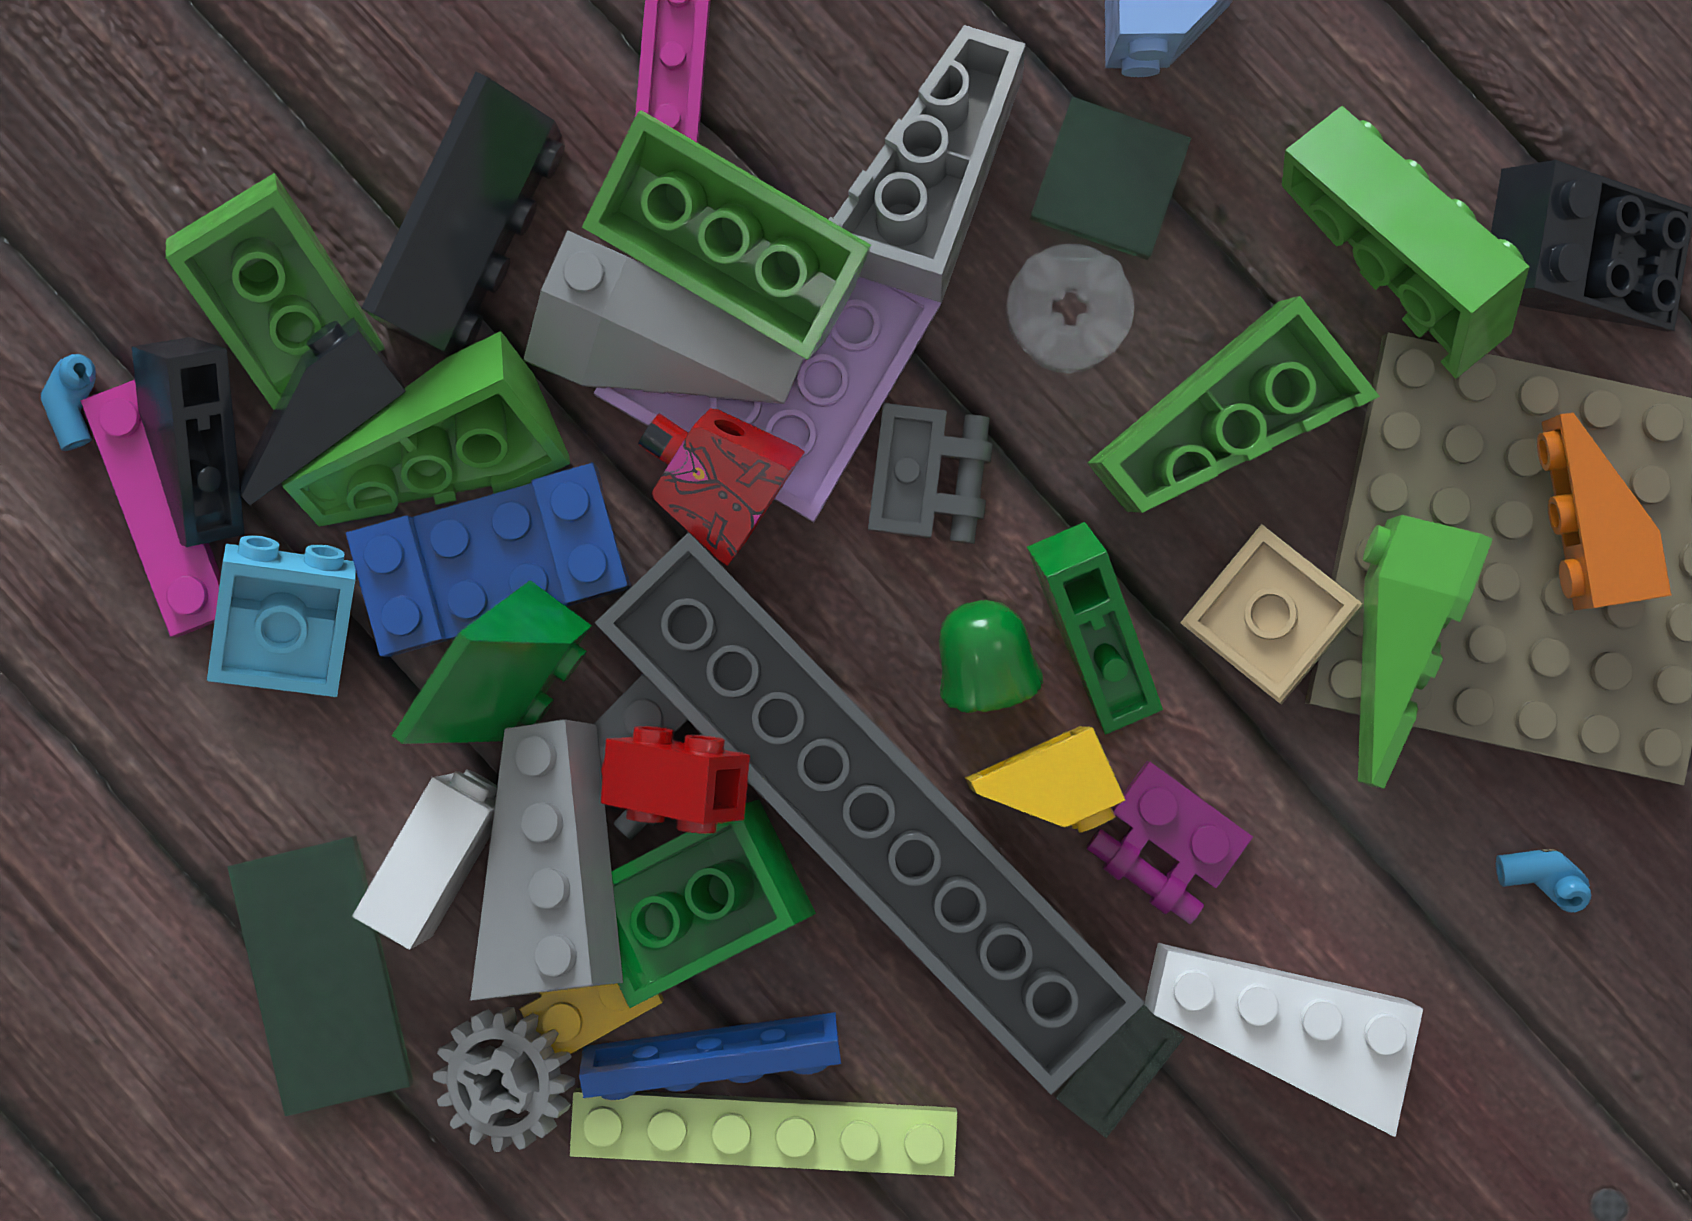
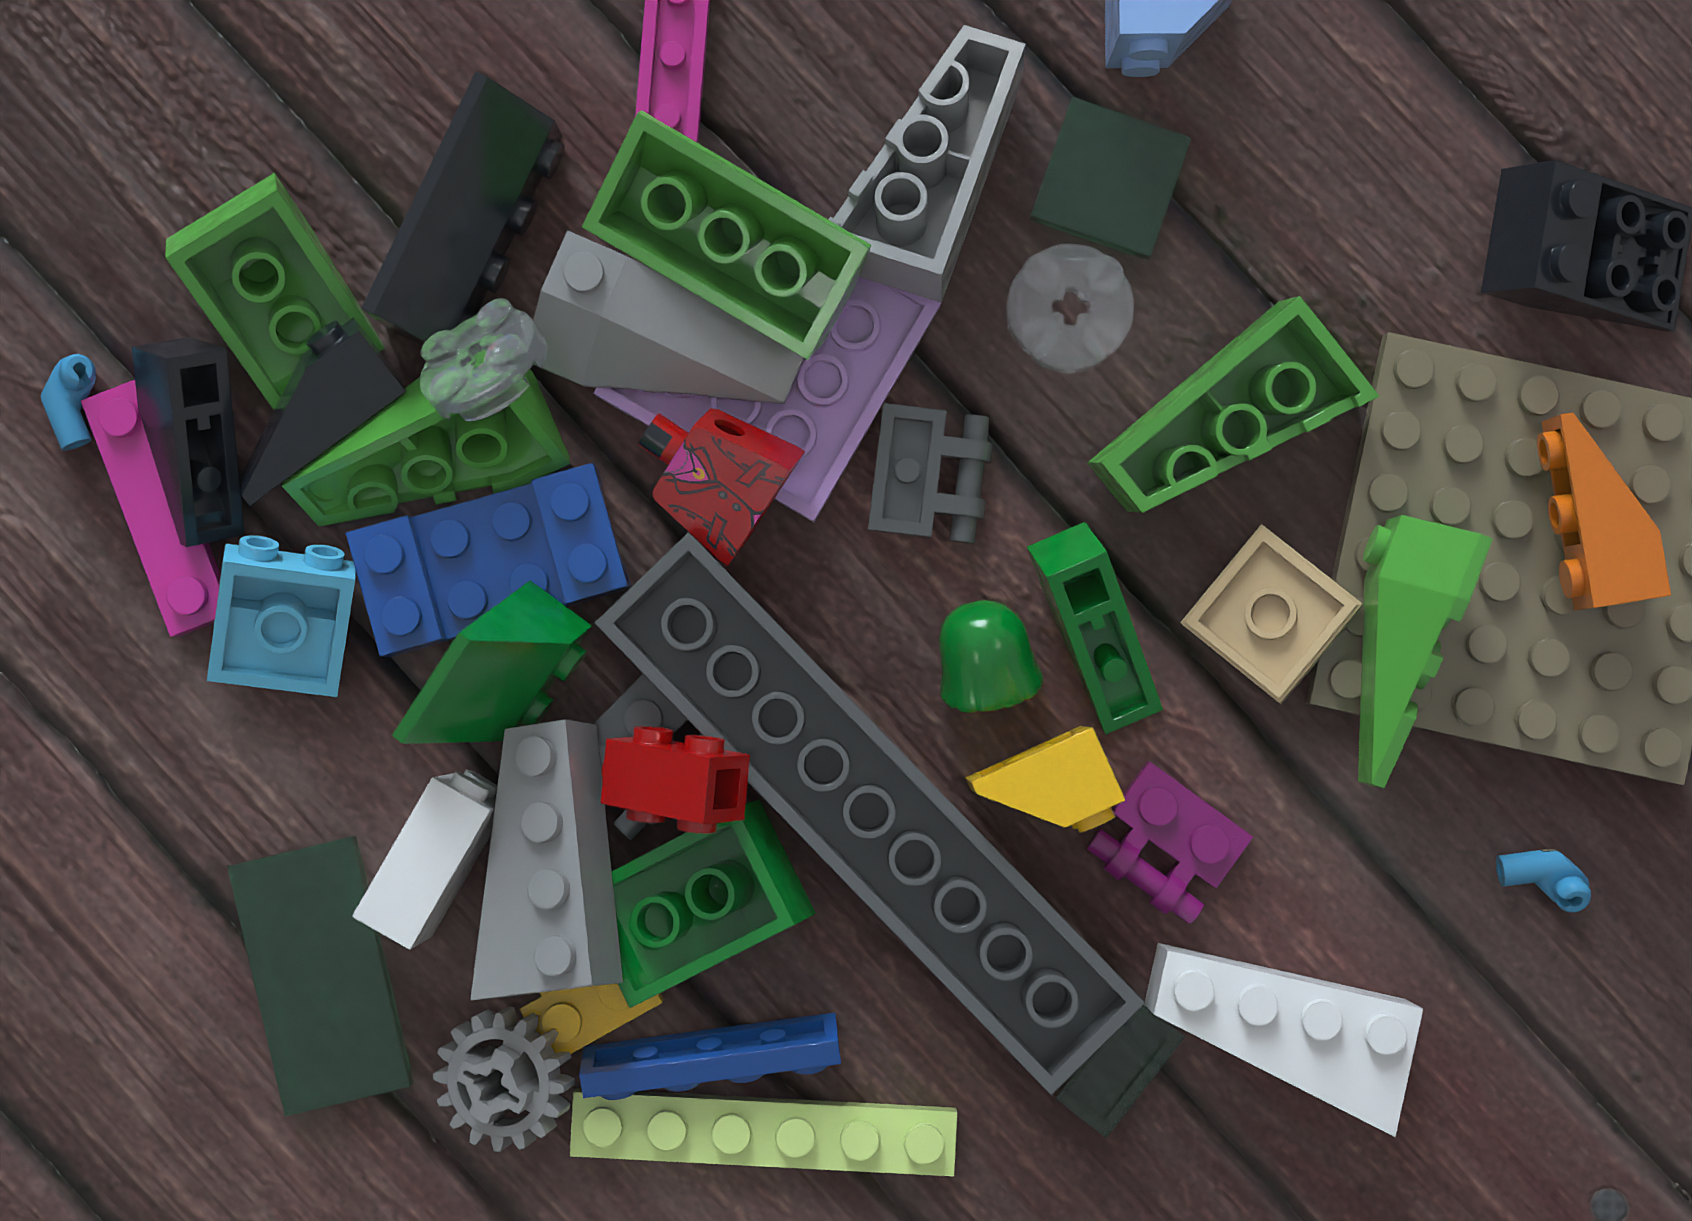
(481, 362): none -> clear plate
(1408, 237): bright green wedge -> none

